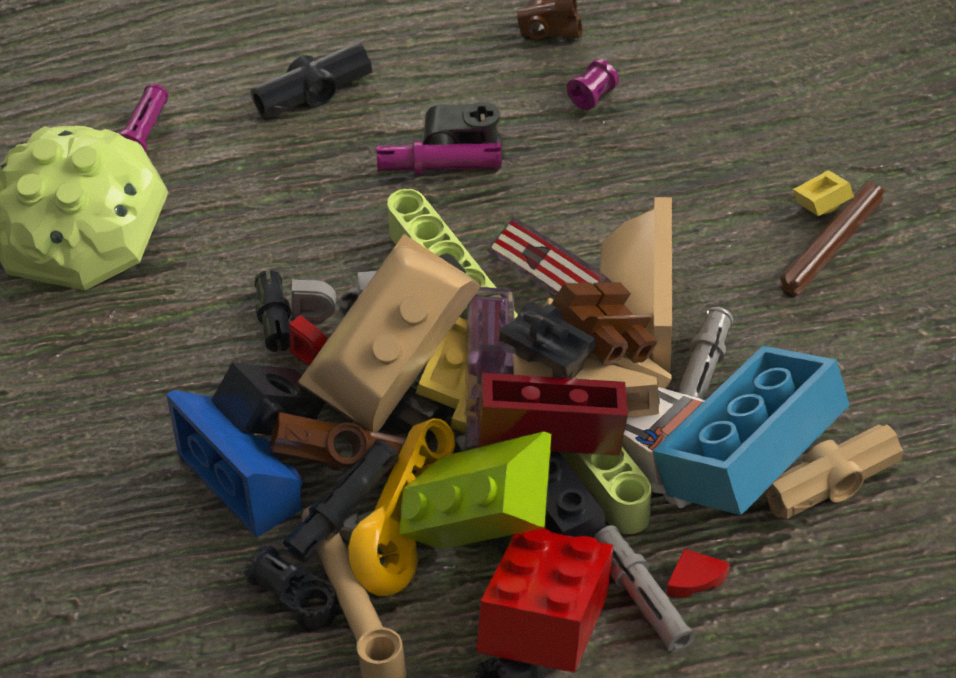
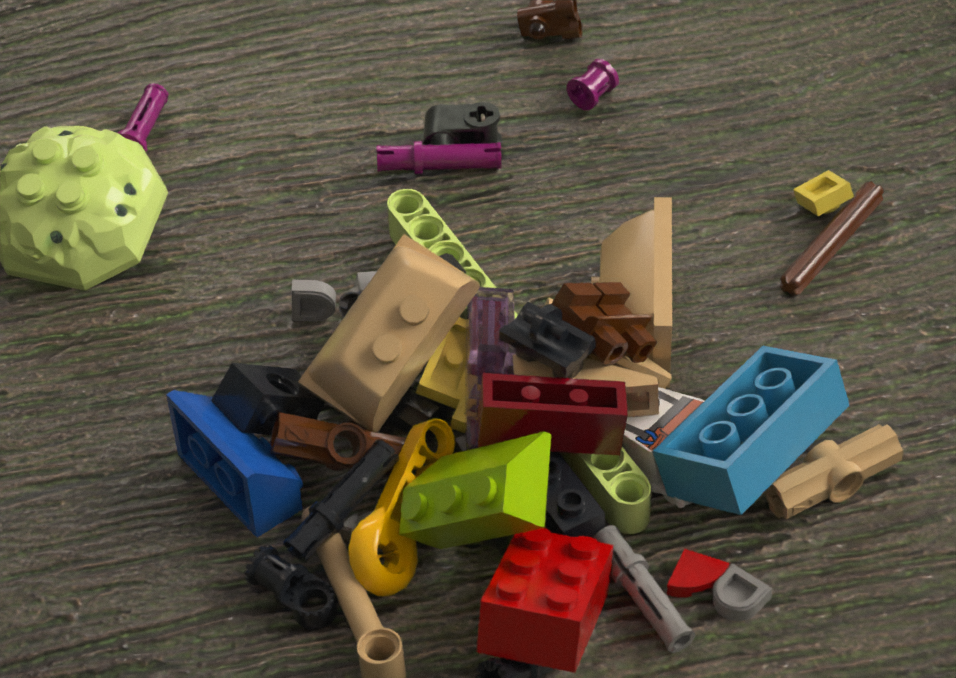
(273, 310): black pin -> none
(305, 340): red tile -> none
(311, 80): black piece -> none
(541, 259): slope -> none
(706, 351): light grey pin -> none
(739, 594): none -> light grey tile

